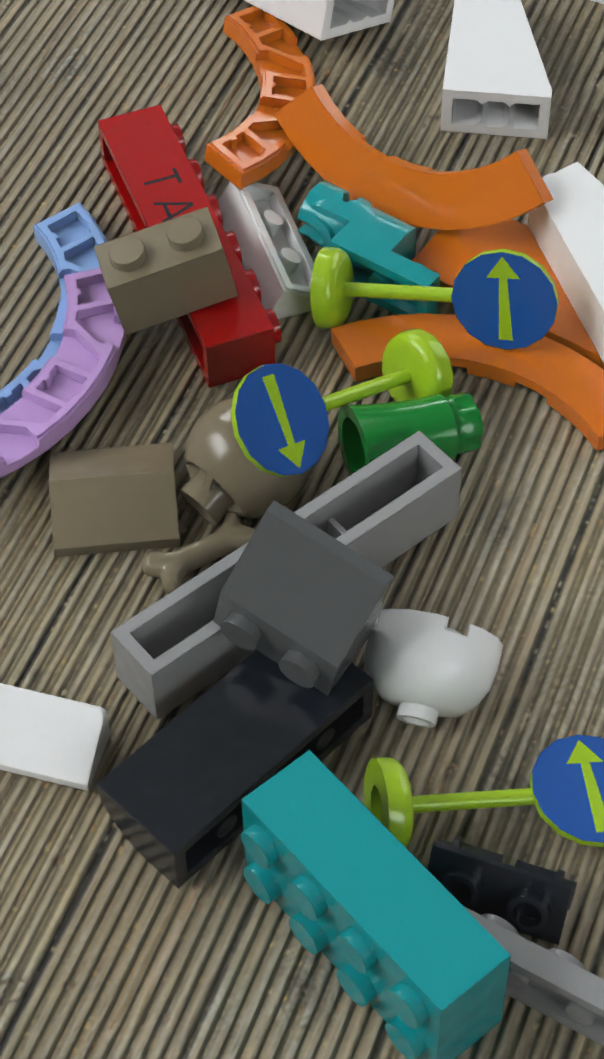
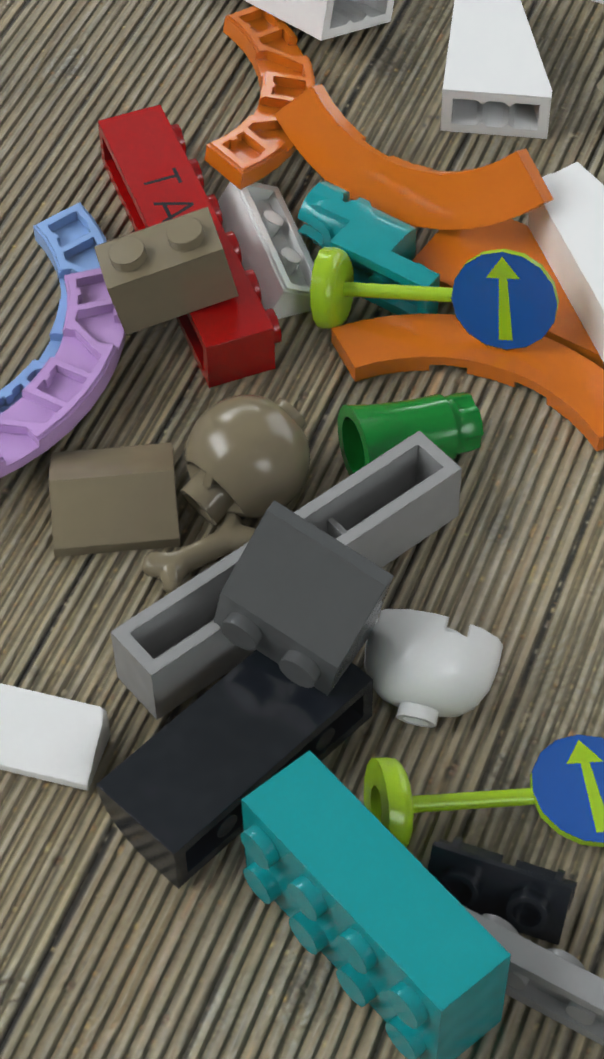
(285, 420): piece -> none

